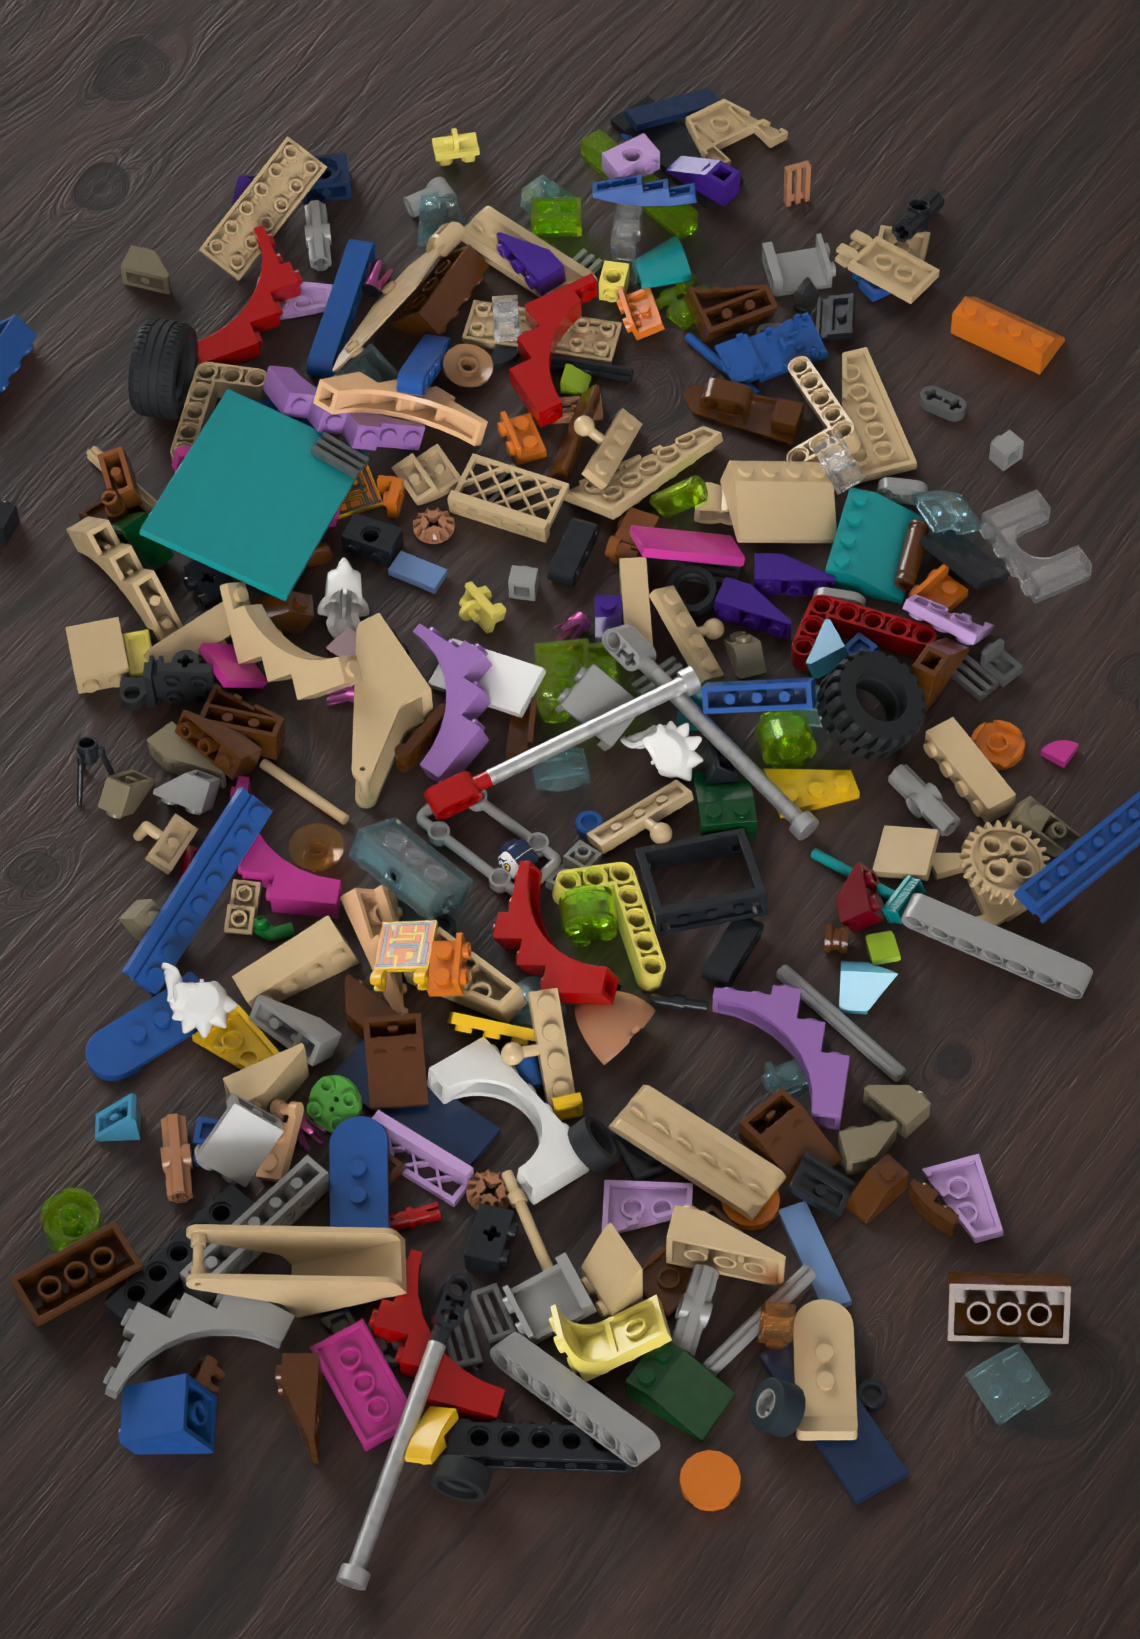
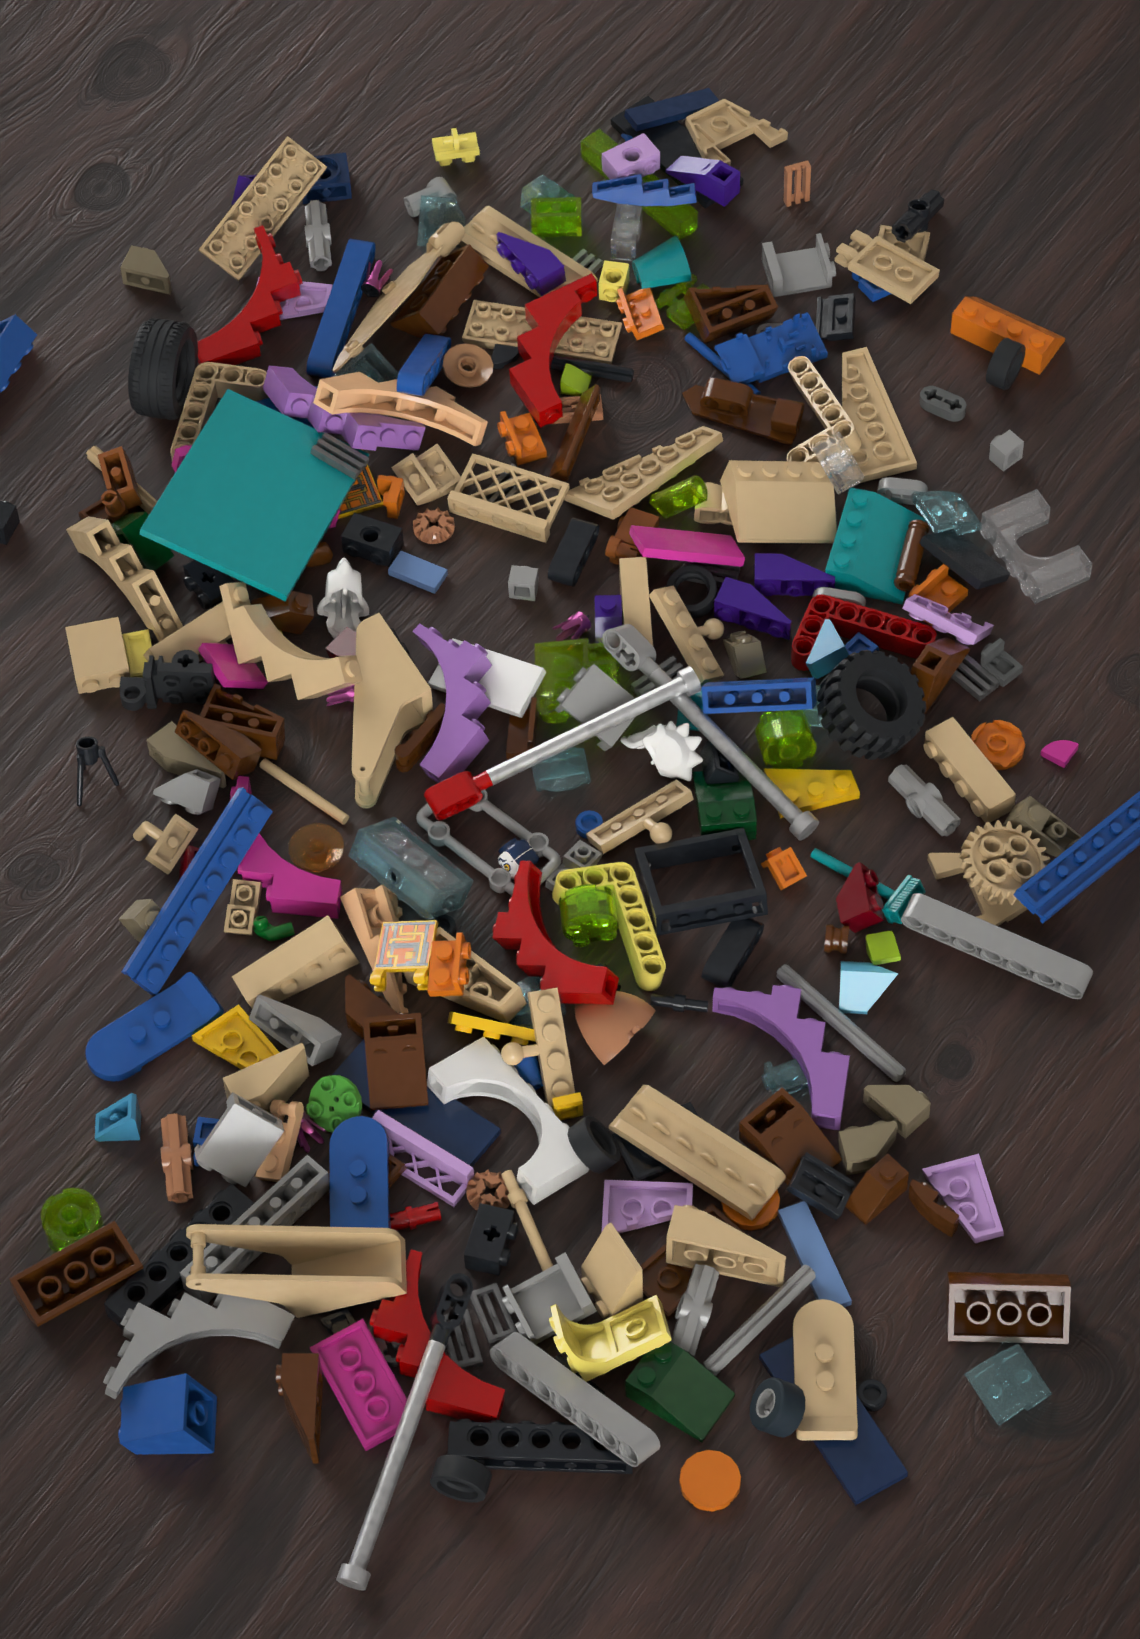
(124, 793): dark tan slope -> none
(197, 1003): white head -> none
(204, 1369): reddish brown tile -> none
(429, 1435): yellow slope -> none
(477, 606): light yellow hips -> none
(505, 318): clear slope -> none
(611, 446): tan plate -> none
(776, 1324): clear orange brick -> none
(784, 867): none -> orange bracket
(806, 297): clear smoke slope -> none
(906, 852): tan tile -> none
(1005, 364): none -> black tyre

